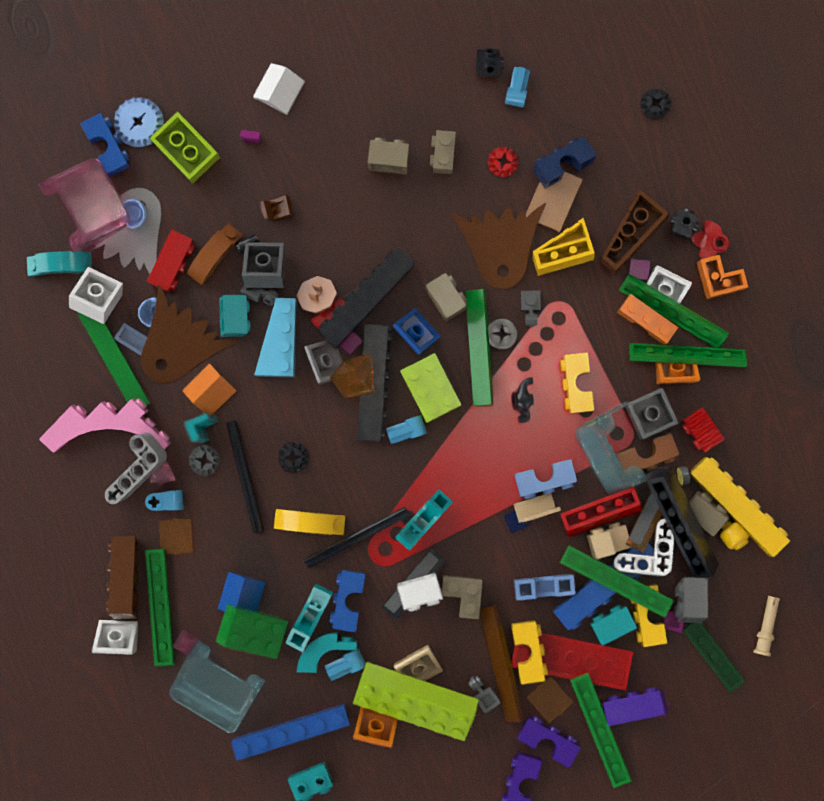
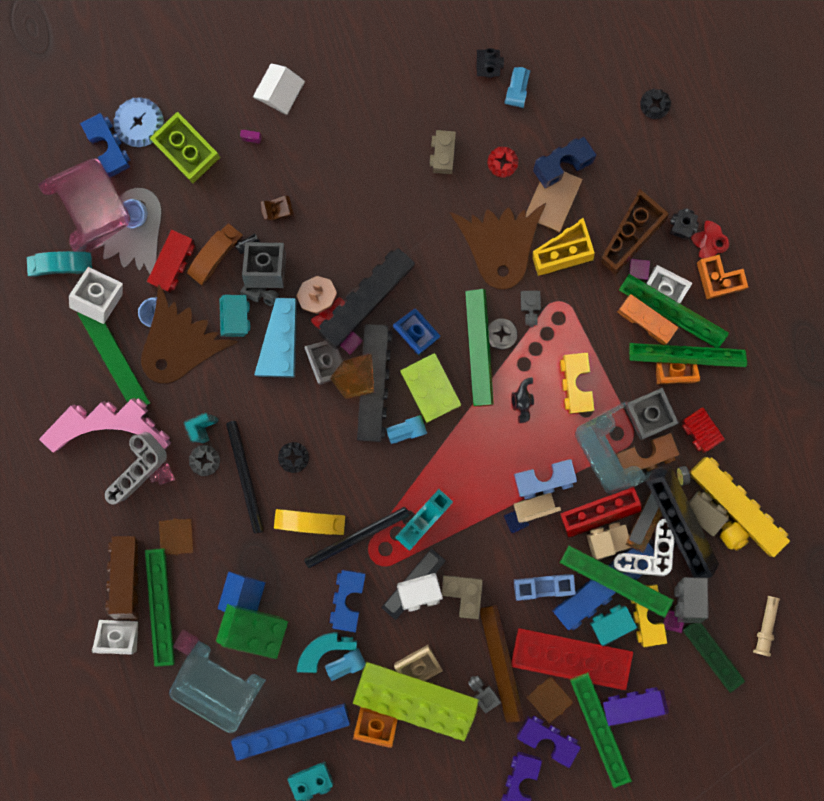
(131, 338): sand blue tile -> none
(168, 501): dark azure piece -> none
(209, 390): orange slope -> none
(309, 617): teal arch -> none
(388, 156): dark tan brick -> none
(446, 297): dark tan brick -> none
(531, 669): yellow arch -> none

